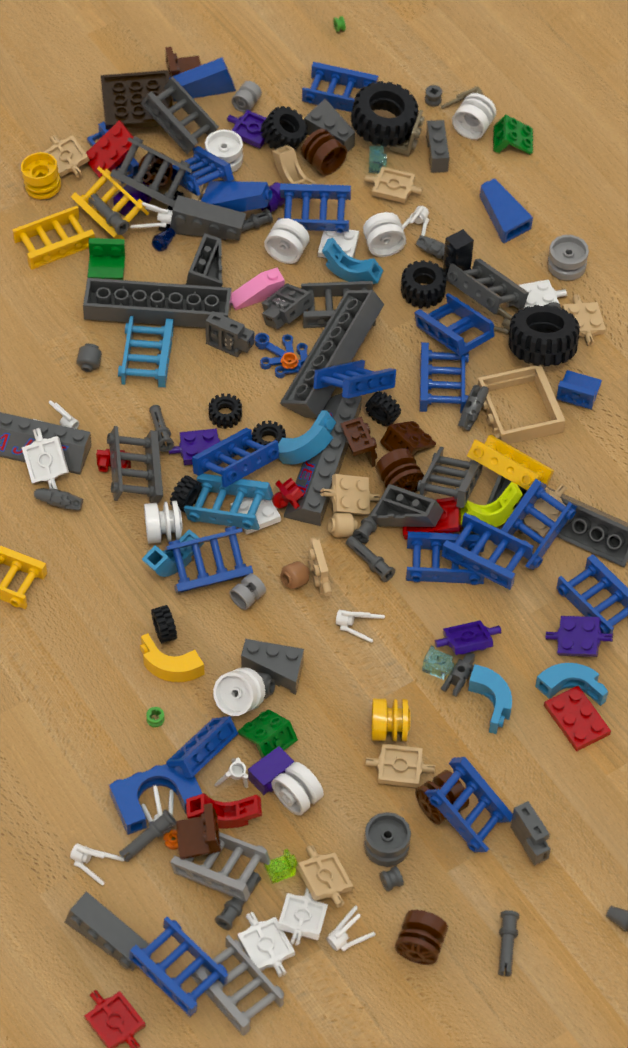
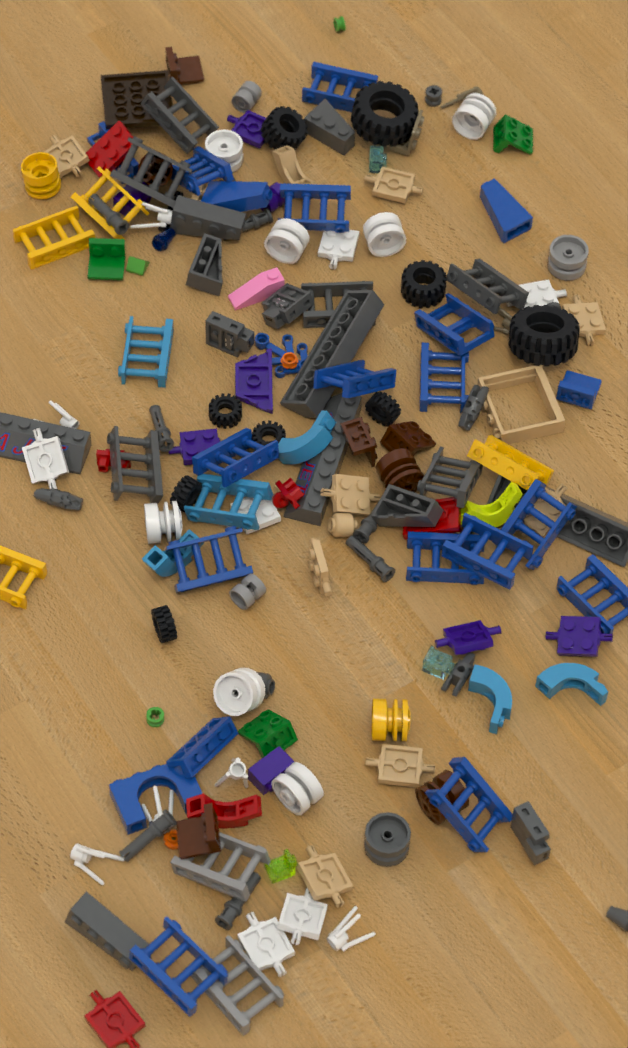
(89, 357): dark grey head -> none
(137, 265): none -> bright green slope
(154, 302): dark grey brick -> none
(170, 668): yellow arch -> none
(207, 79): blue slope -> none
(254, 381): none -> dark purple wing
(279, 661): dark grey wedge -> none
(295, 575): medium nougat head -> none
(324, 152): reddish brown wheel -> none
(346, 618): white plant -> none
(348, 267): dark azure arch -> none
(391, 878): dark grey wheel -> none
(419, 216): white plant -> none
(421, 937): reddish brown wheel -> none
(431, 246): dark grey hinge -> none
(438, 146): dark grey arch -> none
(458, 251): black brick -> none
(508, 933): dark grey pin -> none
(577, 718): red plate -> none

